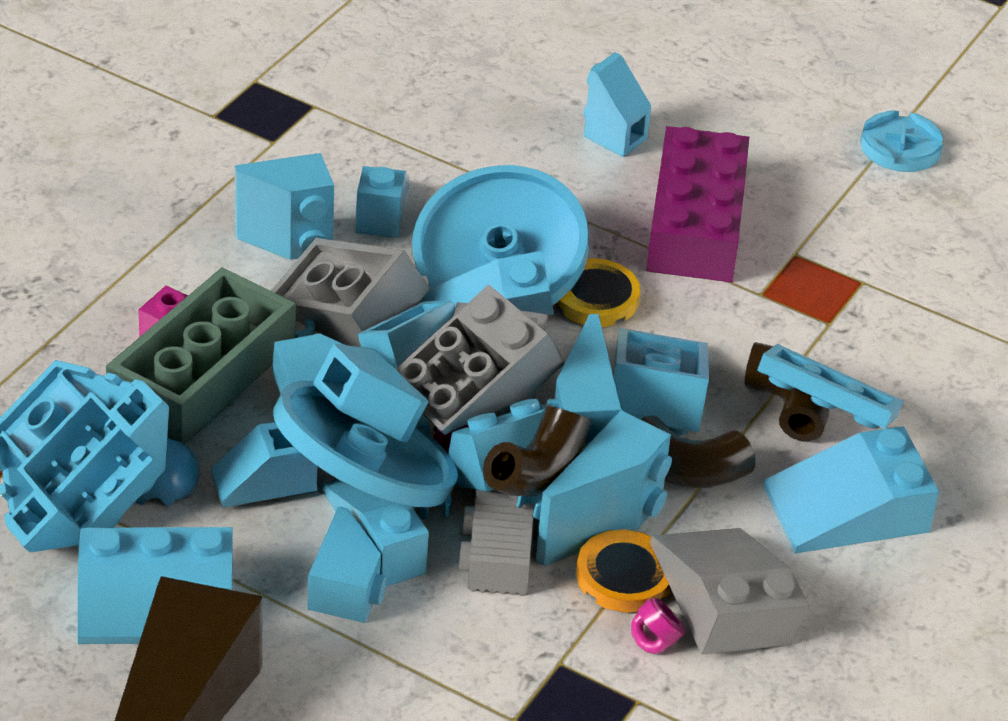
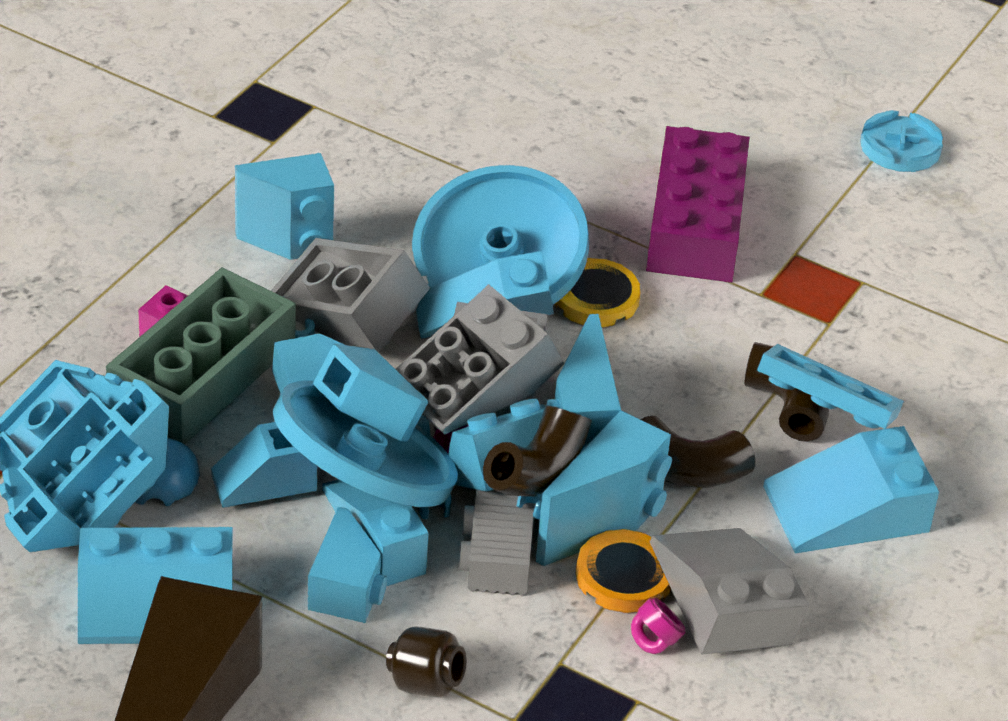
(381, 201): medium azure slope -> none
(407, 331): medium azure slope -> none
(426, 661): none -> dark brown head
(615, 107): medium azure slope -> none
(662, 378): medium azure slope -> none

